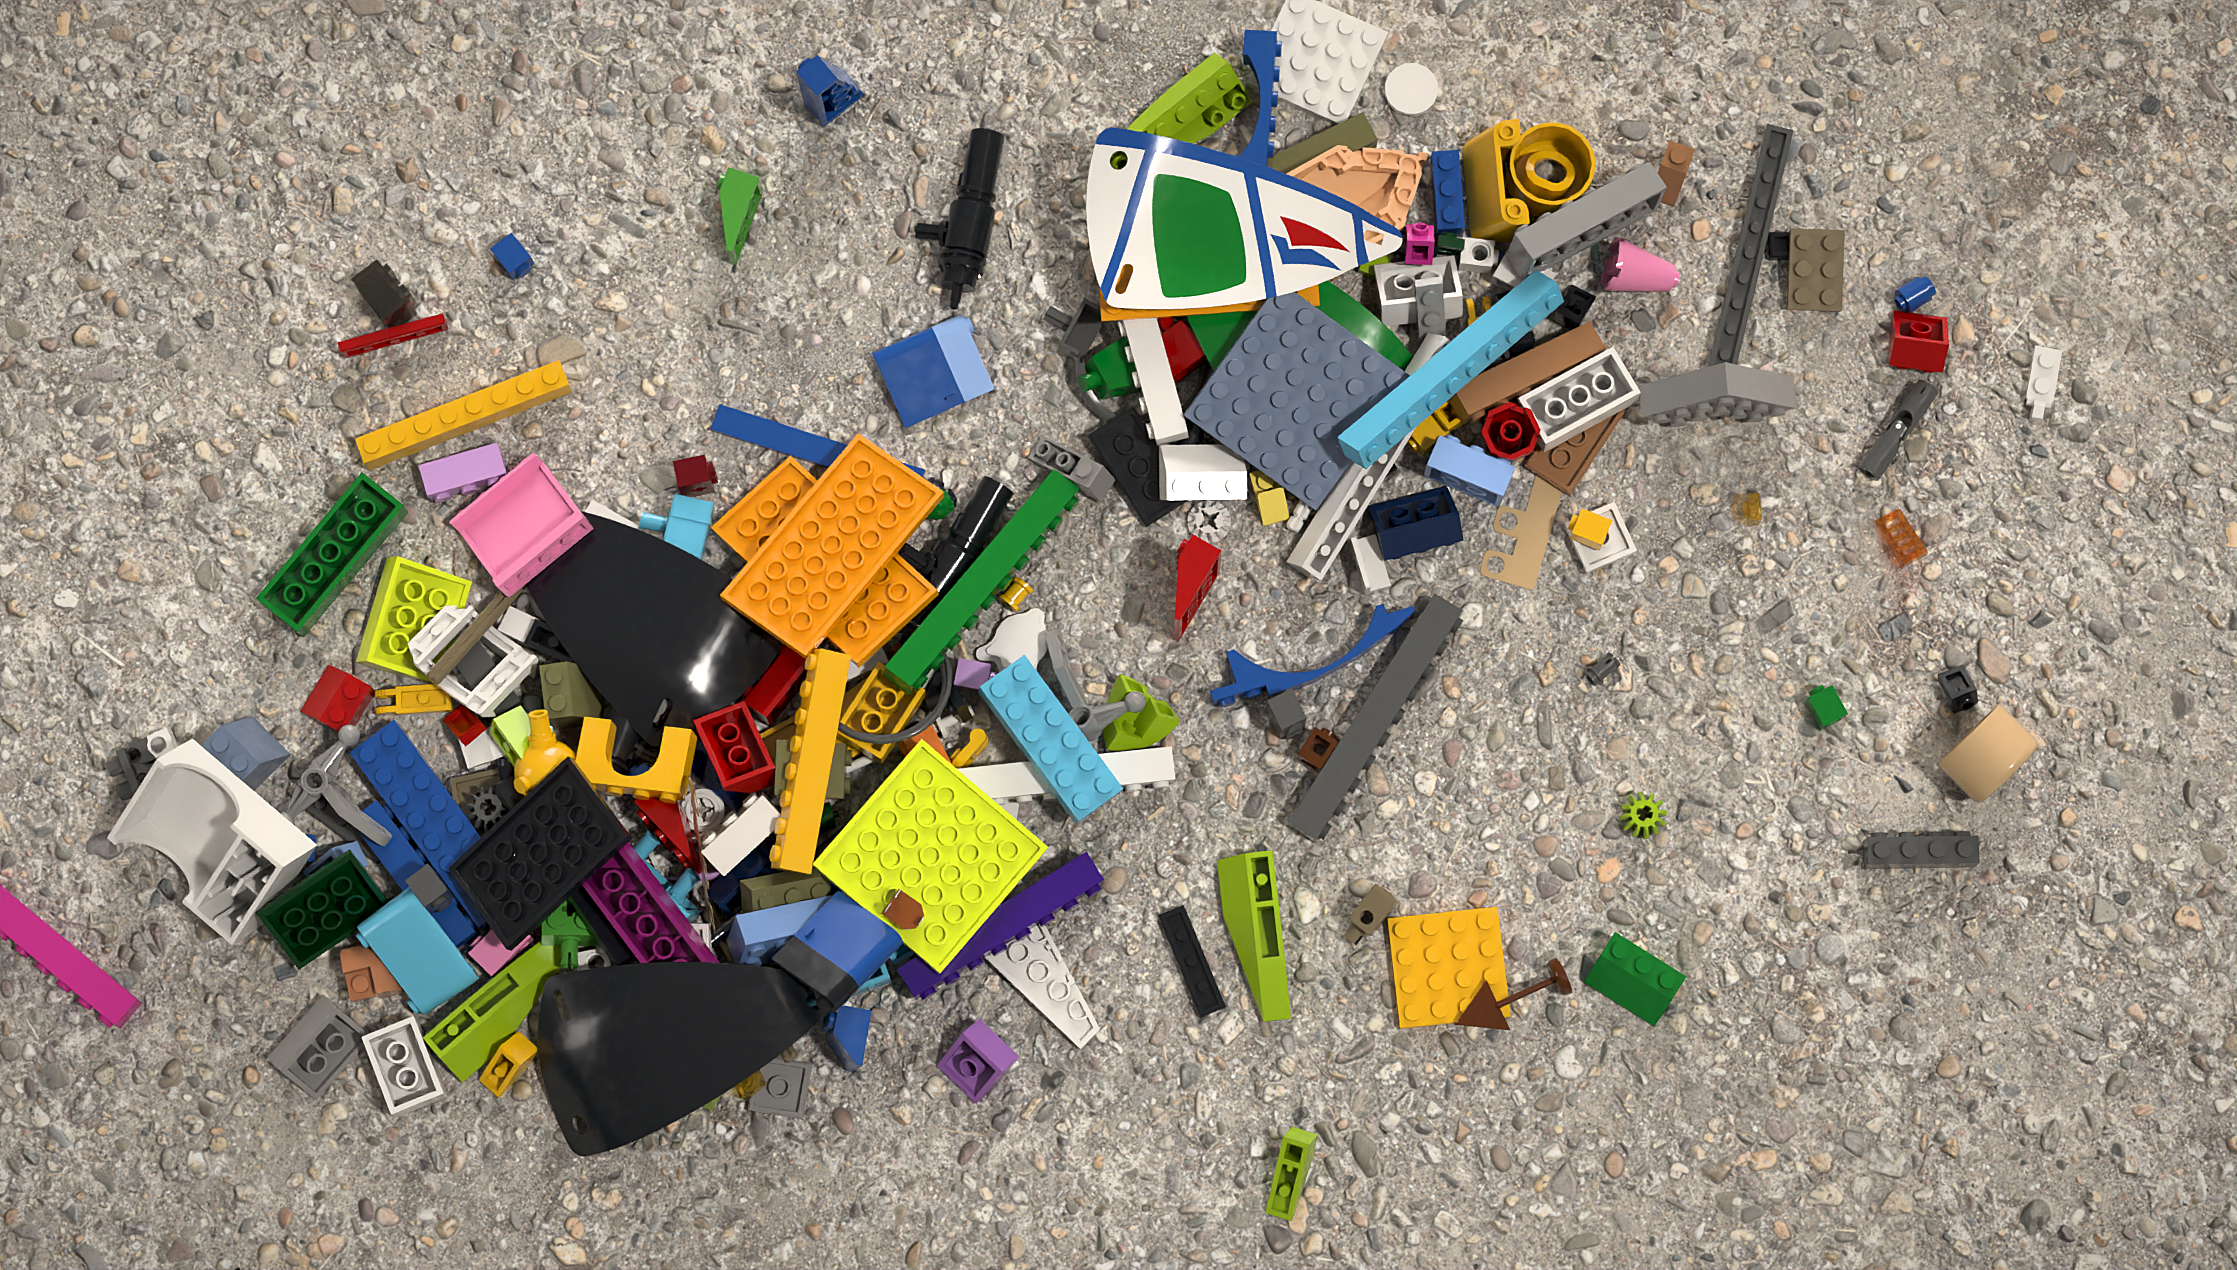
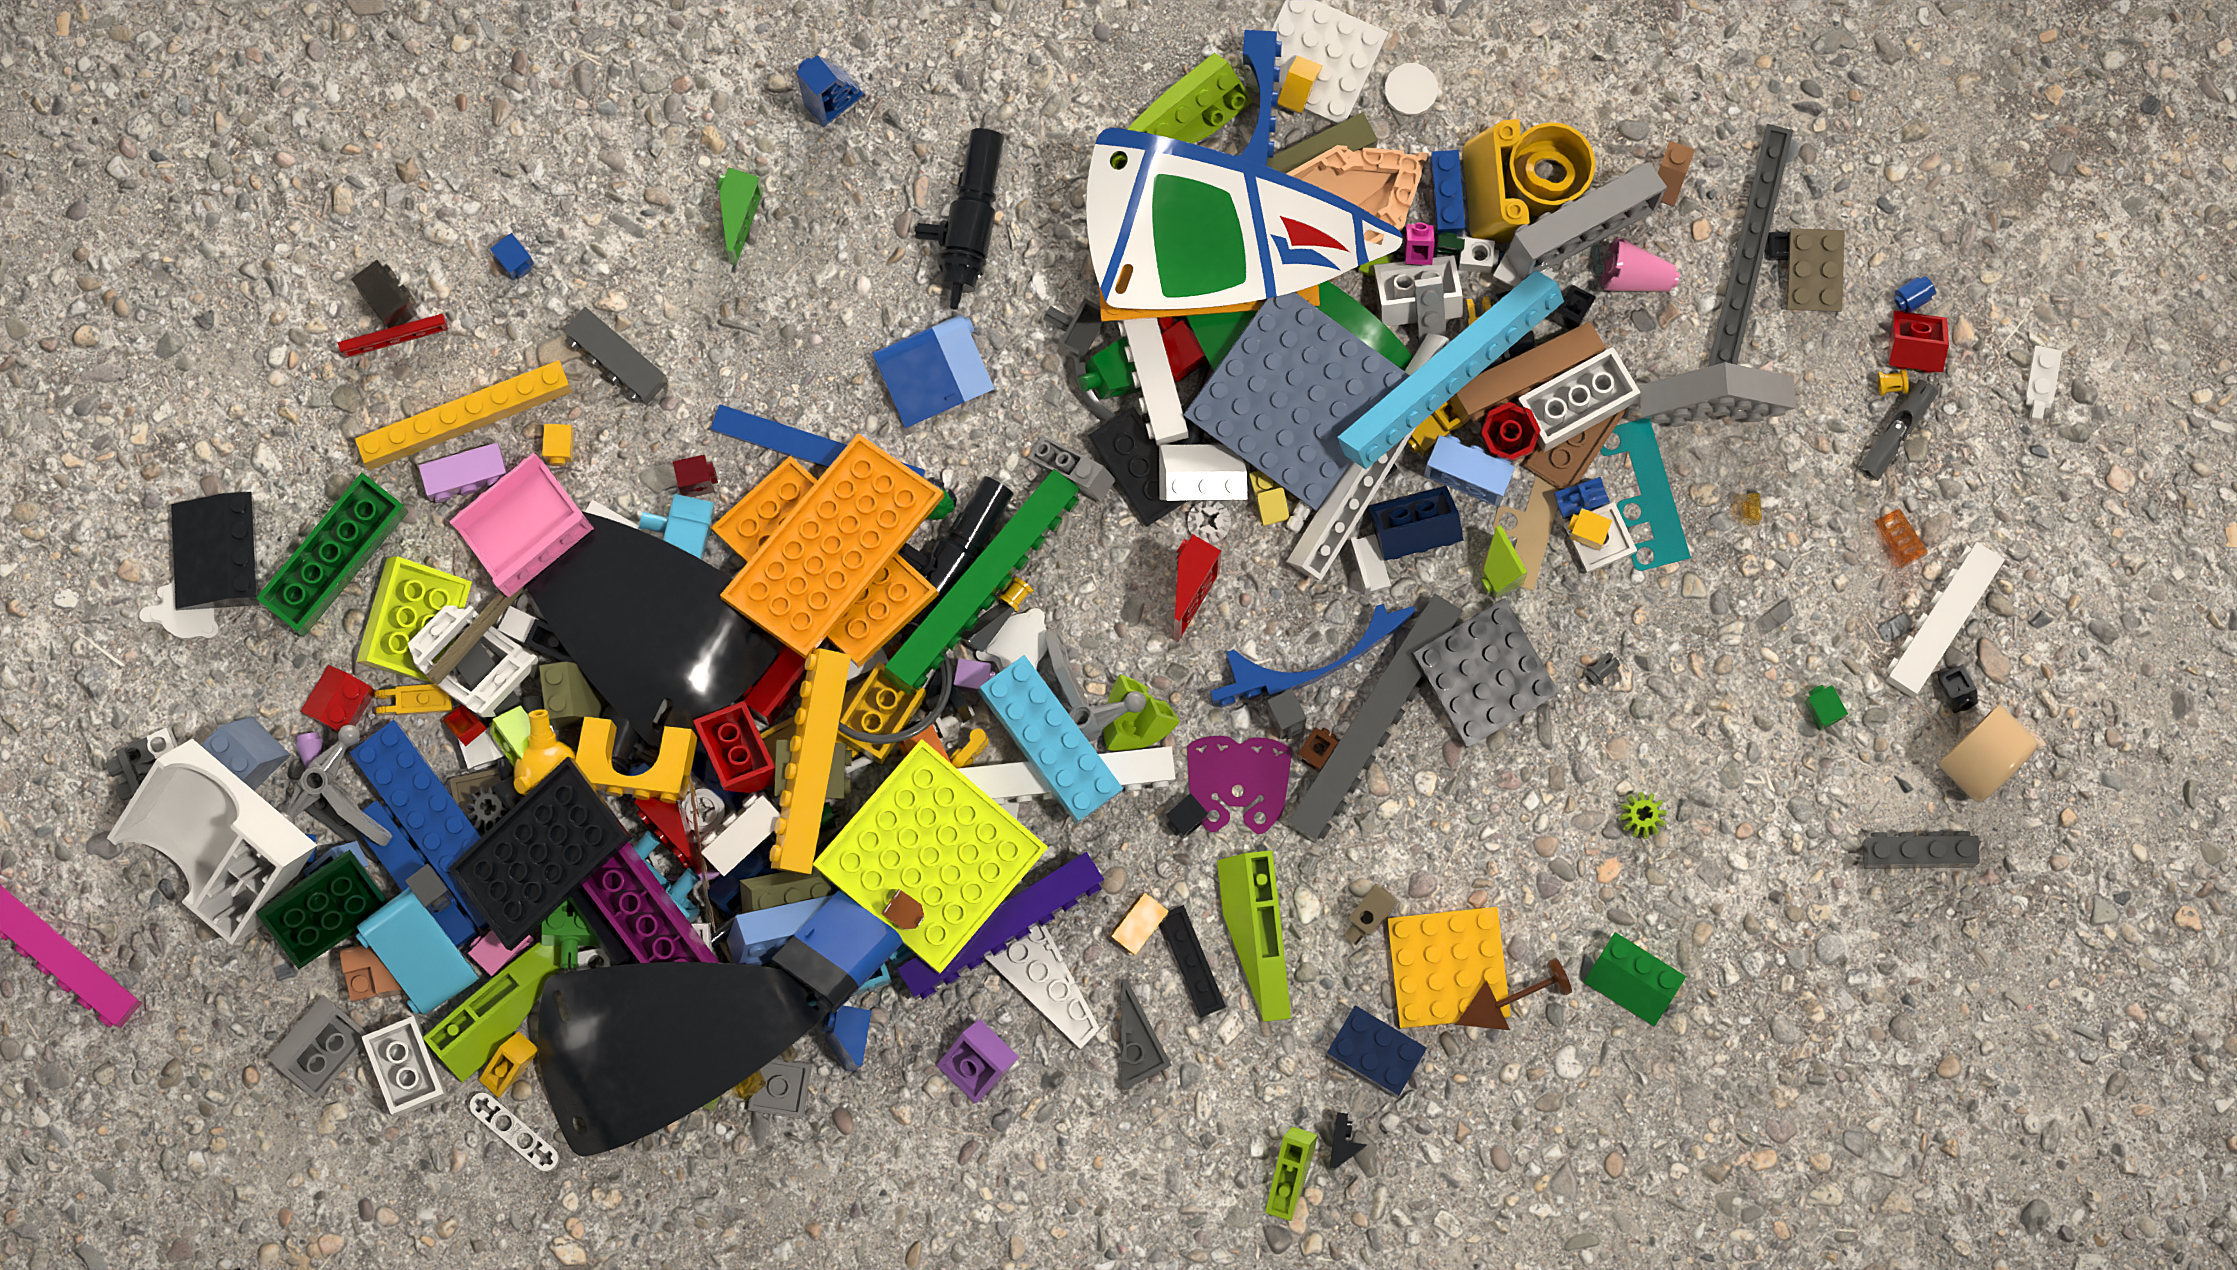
(180, 623): none -> white tile
(215, 552): none -> black slope
(309, 747): none -> lavender cone
(511, 1136): none -> white beam
(558, 444): none -> yellow brick
(614, 355): none -> dark grey brick
(987, 627): none -> dark grey slope
(1138, 923): none -> hinge
(1141, 1049): none -> dark grey wing
(1186, 816): none -> black brick
(1239, 765): none -> magenta piece
(1299, 84): none -> yellow slope
(1342, 1150): none -> black slope
(1376, 1051): none -> dark blue brick
(1485, 673): none -> plate
(1503, 566): none -> lime slope
(1584, 495): none -> blue hips
(1656, 496): none -> teal piece
(1892, 382): none -> yellow bush
(1944, 620): none -> white brick

